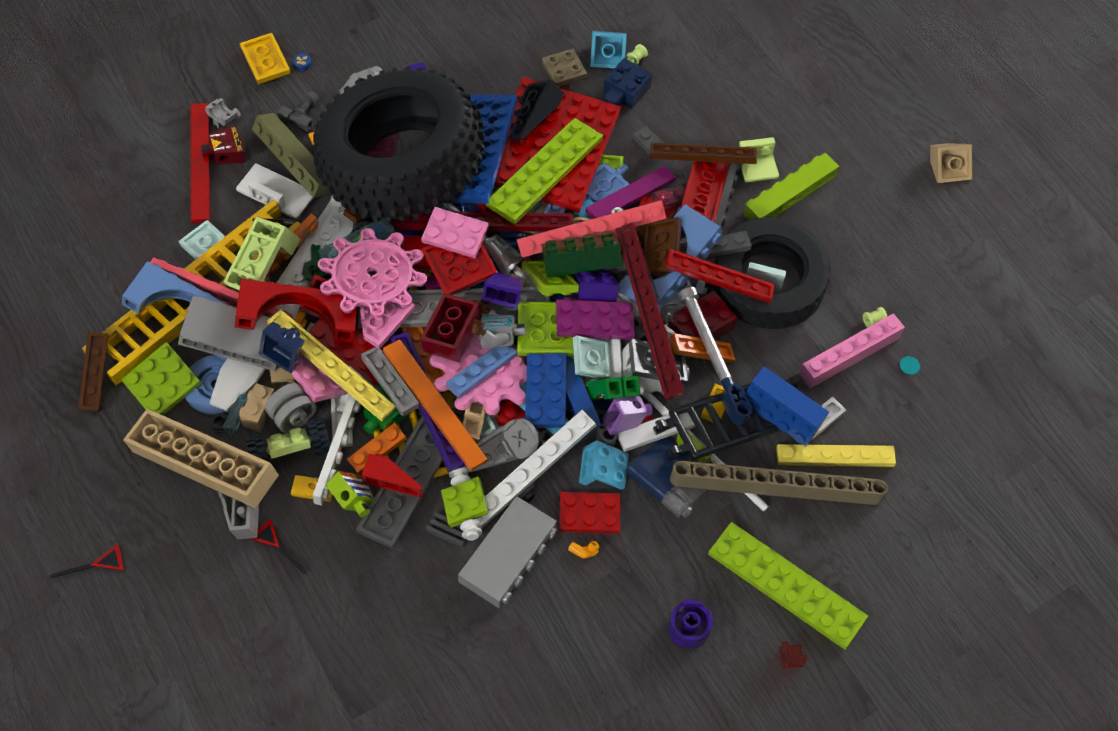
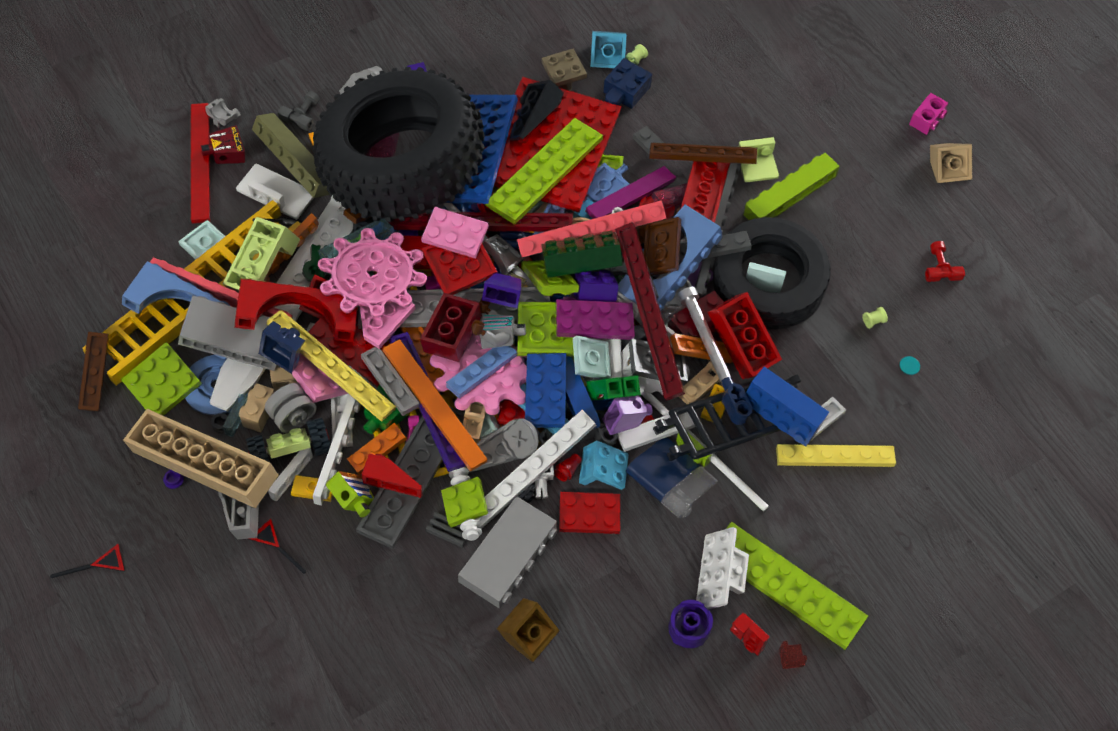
(173, 479): none -> dark purple plate
(265, 58): yellow plate -> none
(287, 476): none -> white tile
(301, 319): light orange plate -> none
(302, 62): blue tile -> none
(412, 421): none -> dark pink hand
(528, 629): none -> pearl gold slope
(541, 484): none -> white bracket
(566, 469): none -> red cone
(584, 552): light orange arm -> none
(700, 384): none -> tan plate
(719, 275): red tile -> none
(721, 569): none -> white bracket
(744, 335): none -> red brick
(753, 636): none -> red plate
(778, 482): dark tan beam -> none
(851, 351): bright pink brick -> none
(929, 113): none -> dark pink brick
(943, 269): none -> red bar

